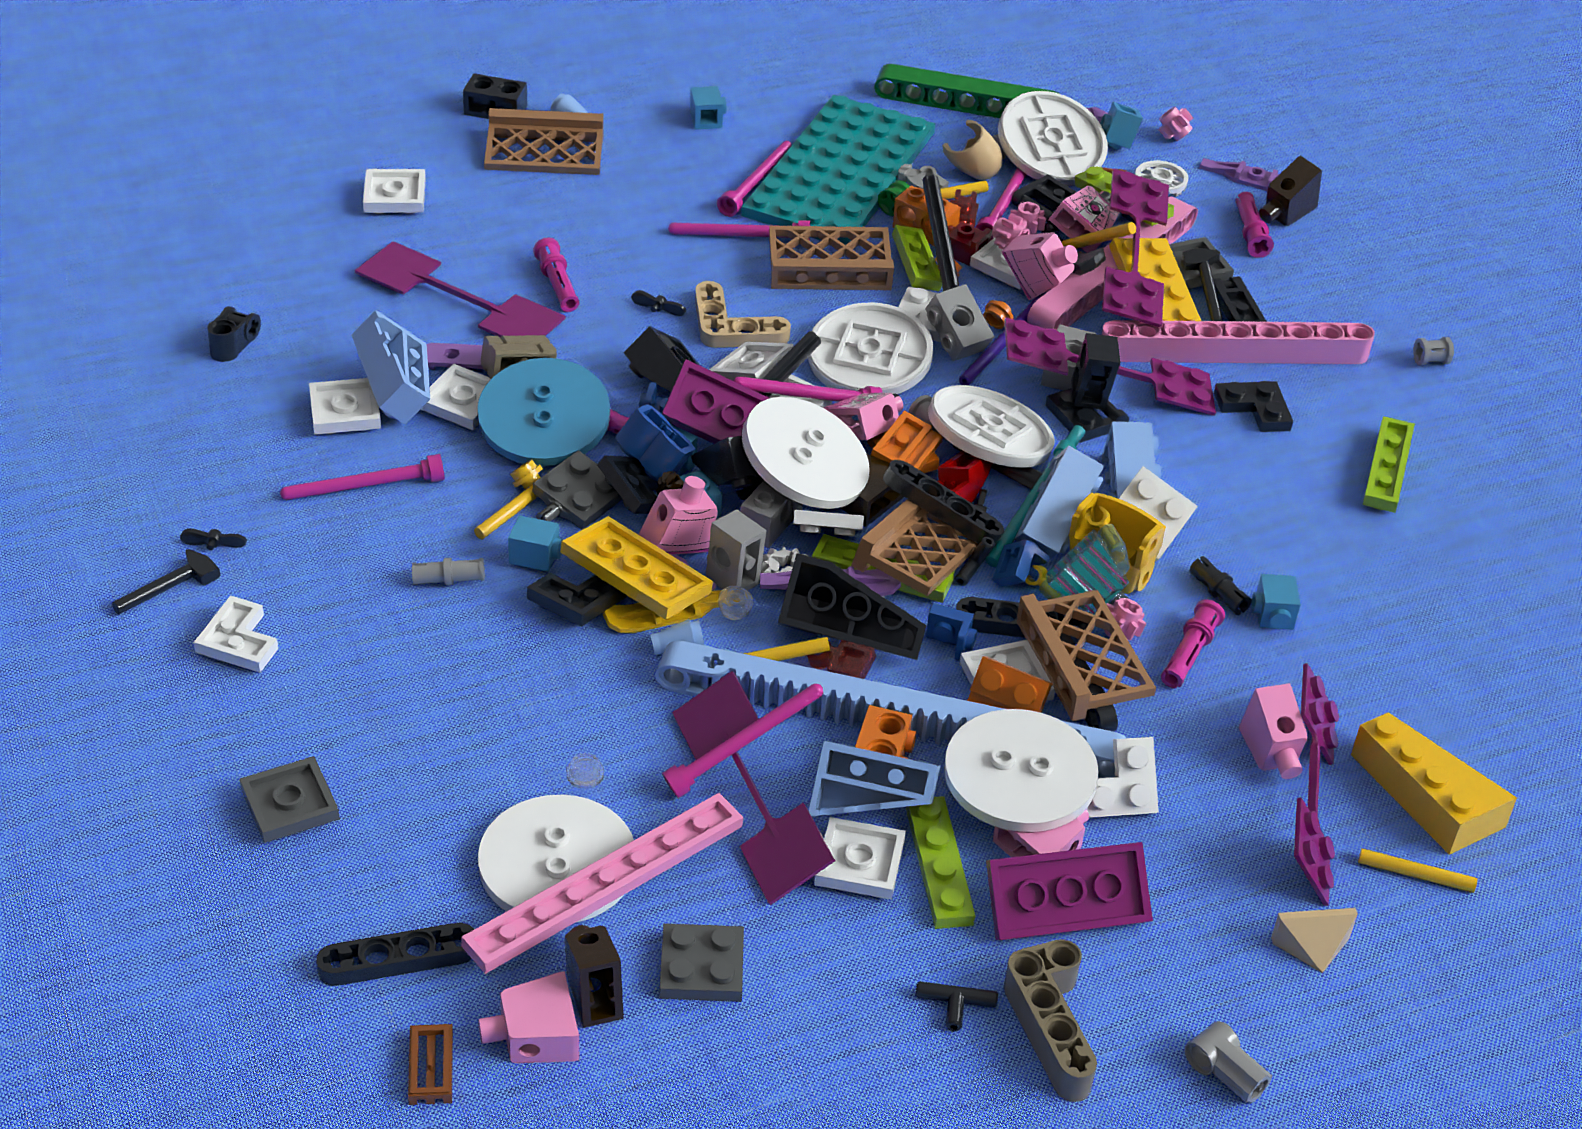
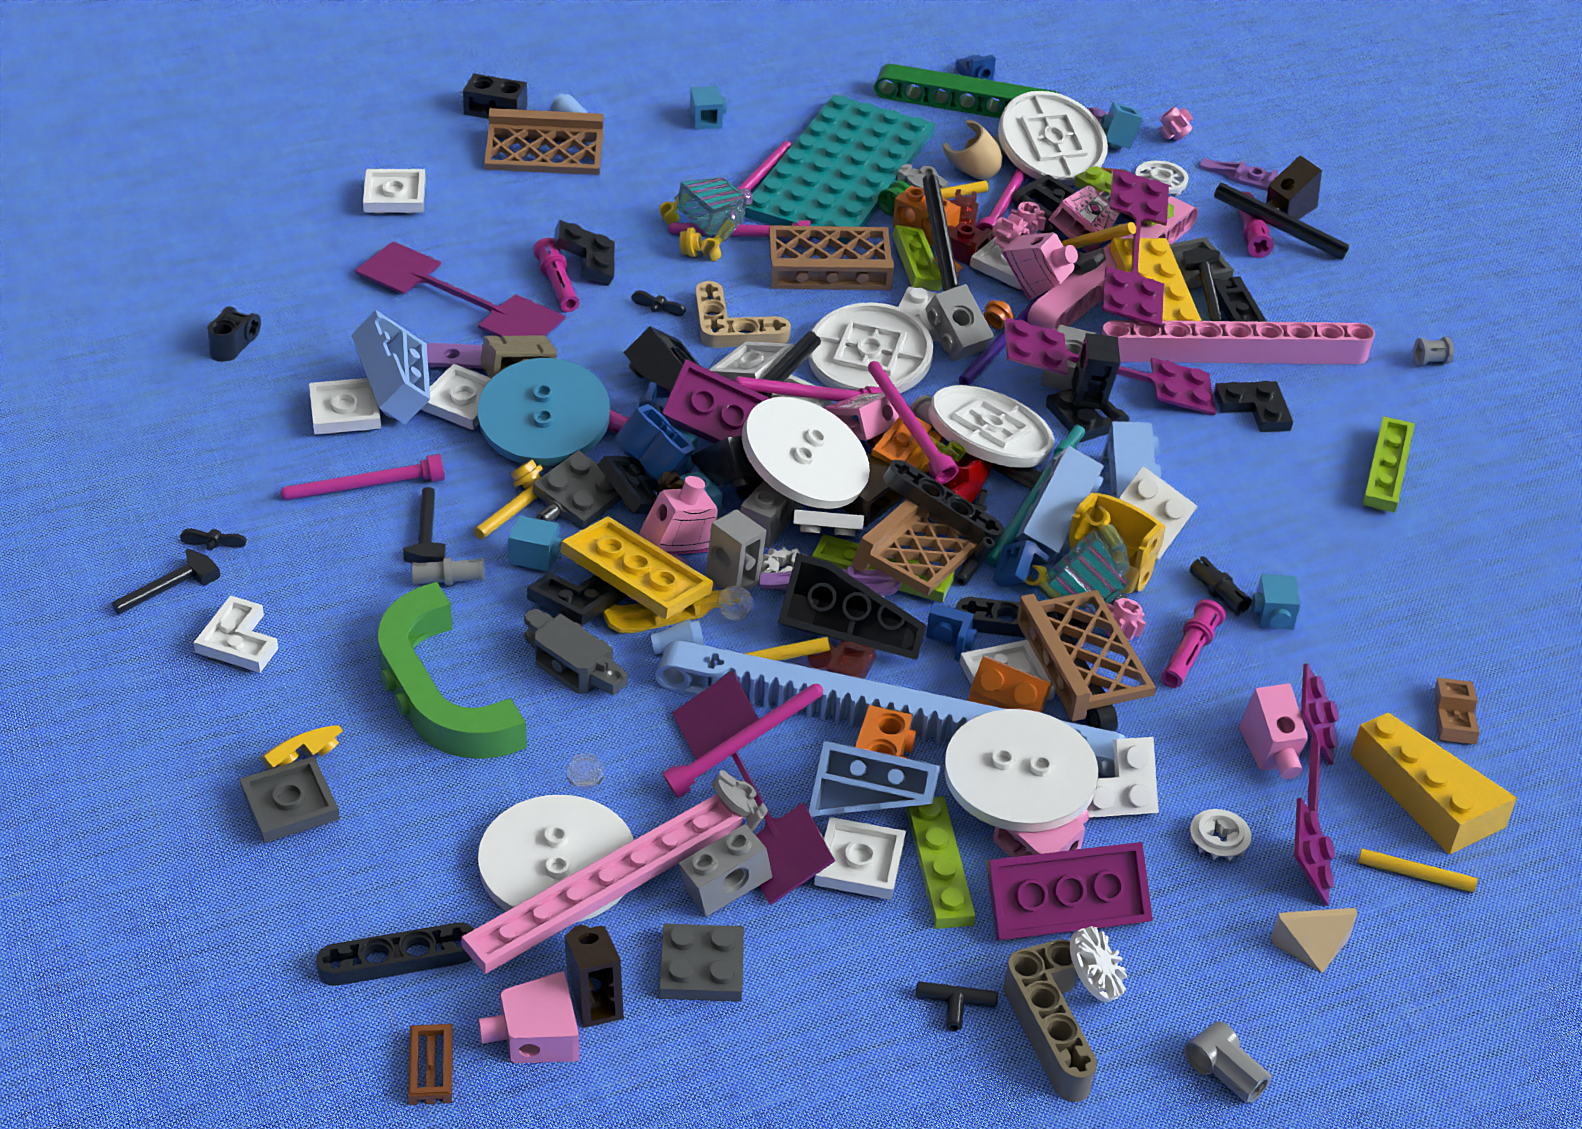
(311, 742): none -> yellow slope
(425, 550): none -> black piece
(448, 727): none -> bright green arch
(573, 654): none -> dark grey hinge
(595, 250): none -> black plate
(690, 242): none -> yellow plate
(712, 206): none -> clear light blue torso
(725, 870): none -> light grey brick
(739, 798): none -> light grey piece
(941, 467): none -> dark pink piece
(953, 449): none -> clear neon green hand
(977, 66): none -> blue bracket
(1097, 964): none -> white wheel
(1228, 825): none -> white gear
(1281, 221): none -> black axle
(1456, 710): none -> medium nougat slope

